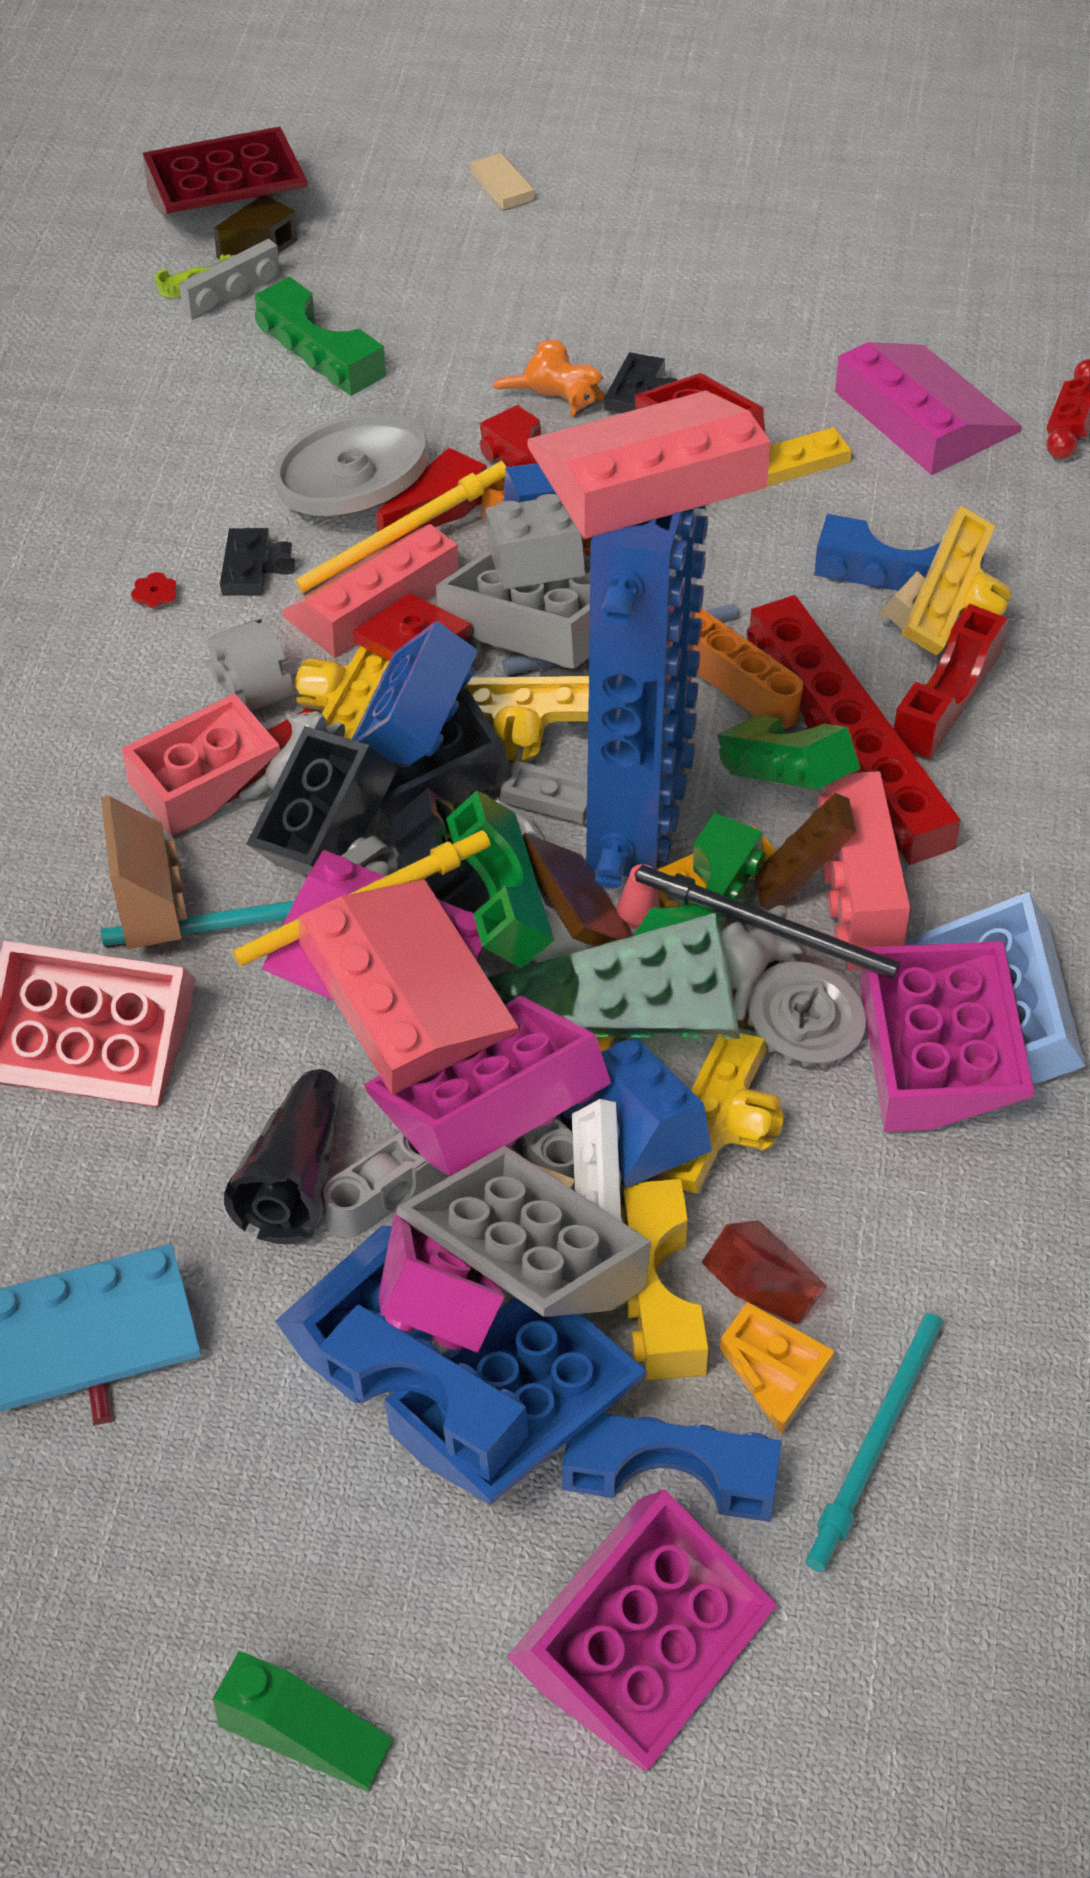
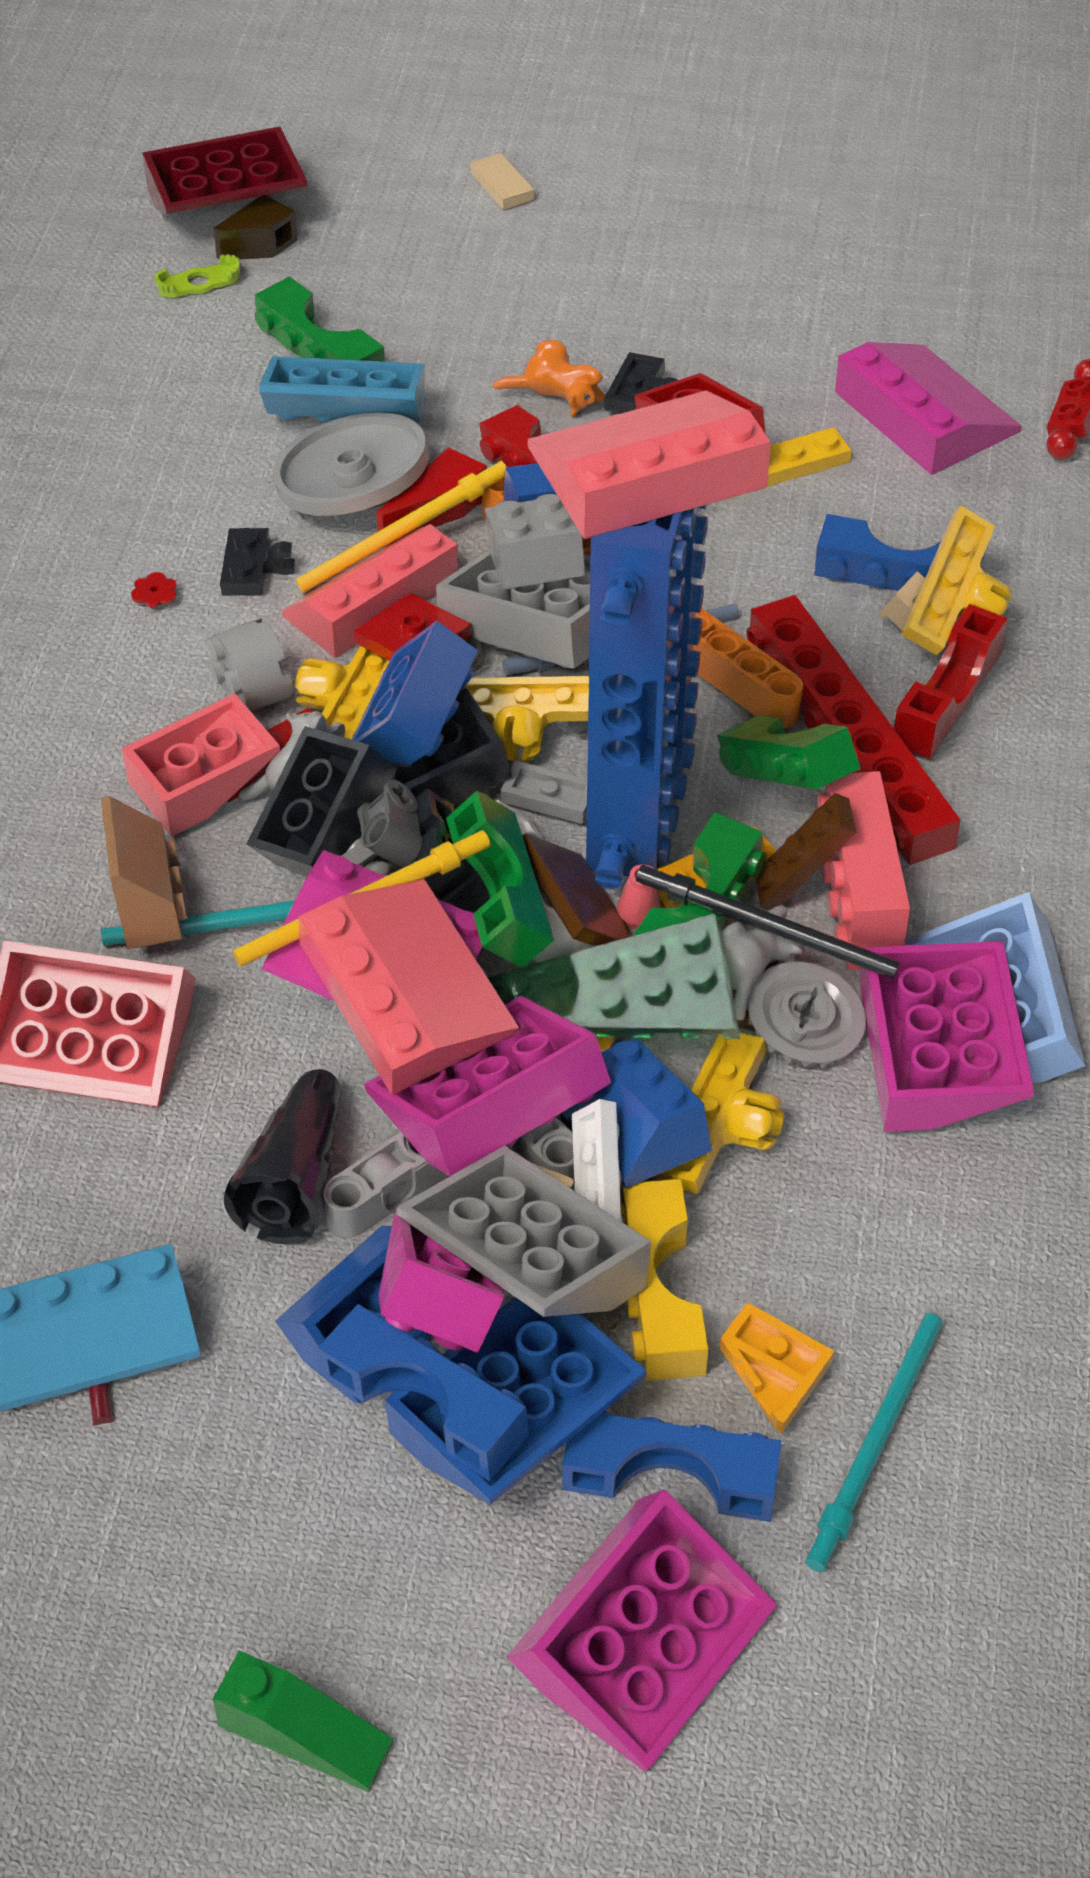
(229, 279): light grey plate -> none
(342, 388): none -> dark azure slope
(392, 825): none -> dark grey piece
(763, 1271): clear red slope -> none

